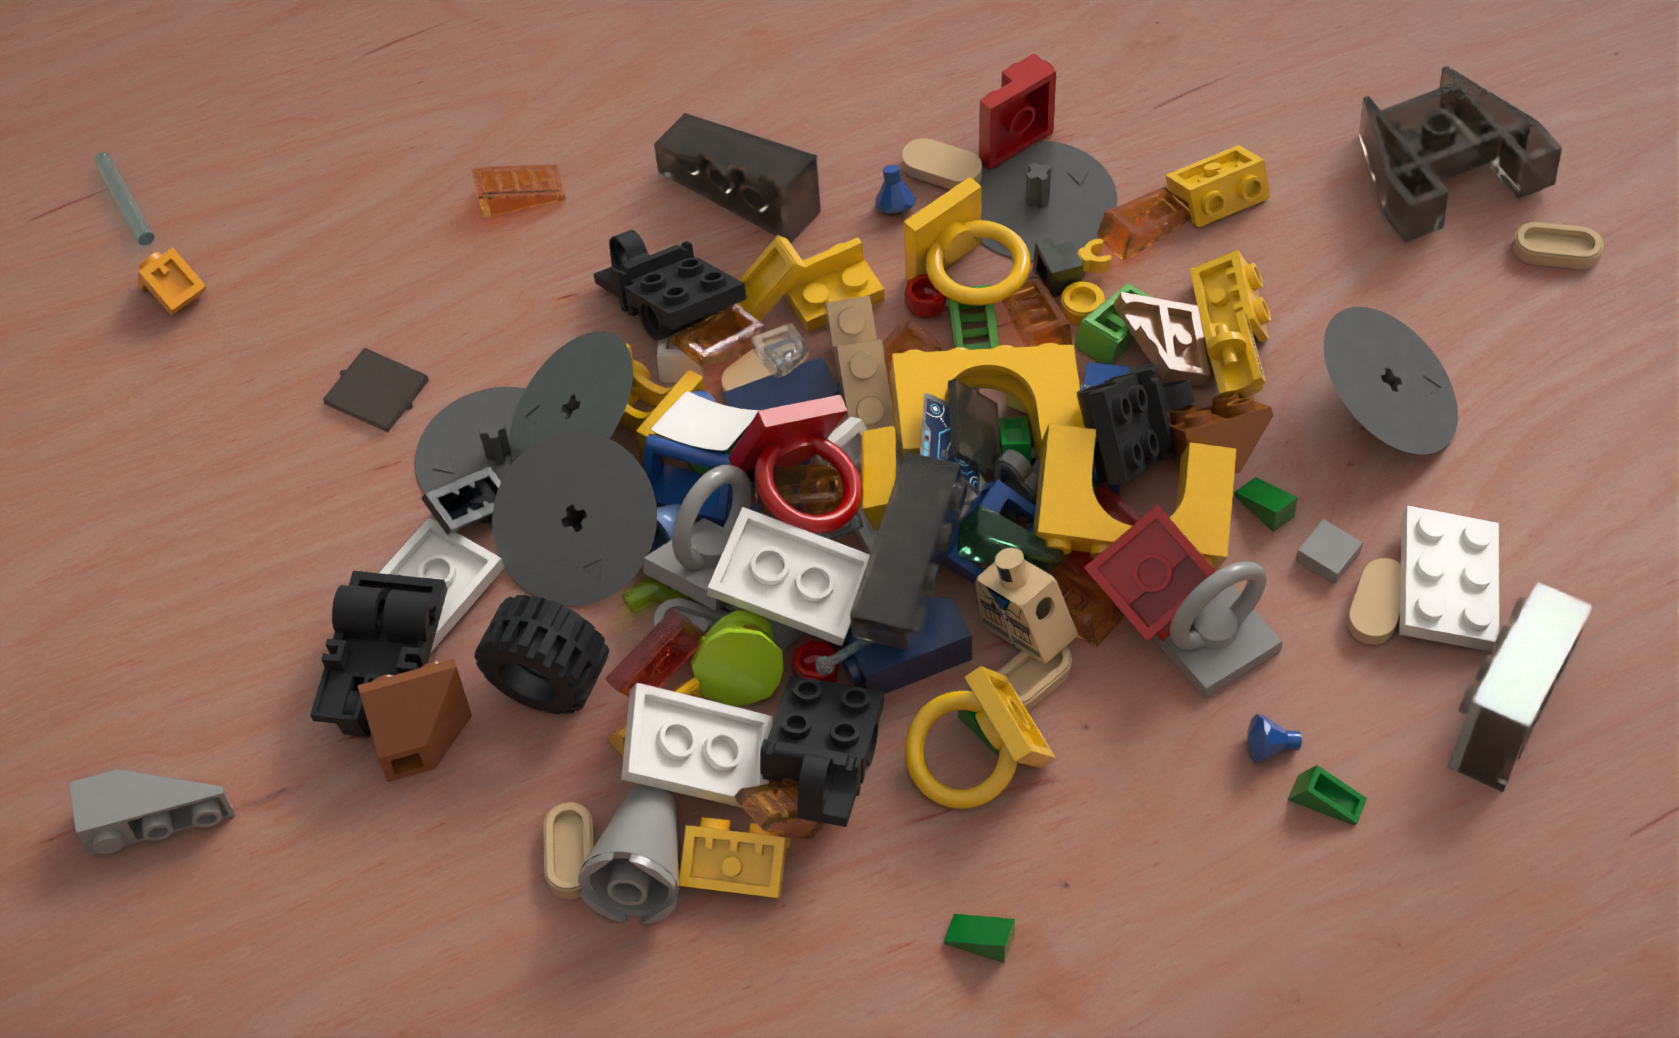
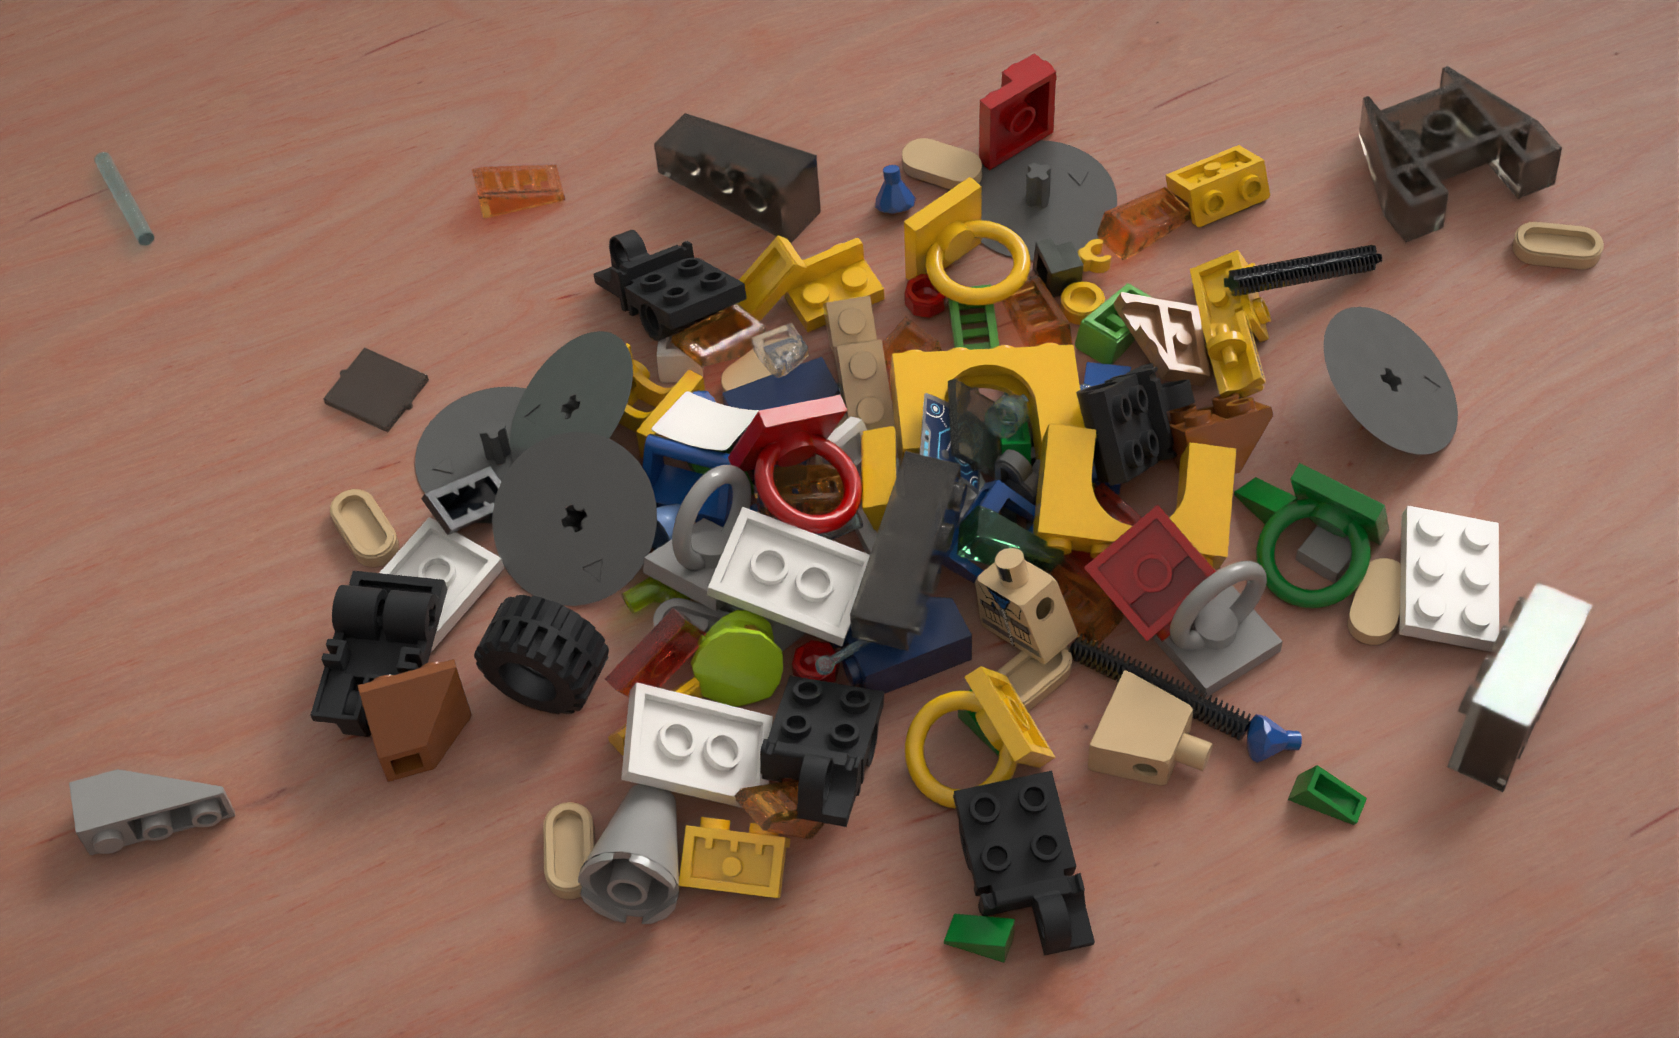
(170, 280): light orange bracket -> none
(364, 527): none -> tan tile
(1003, 423): none -> clear light blue hose
(1024, 857): none -> black plate
(1145, 734): none -> tan torso
(1203, 709): none -> black axle
(1302, 270): none -> black axle
(1336, 511): none -> green tile

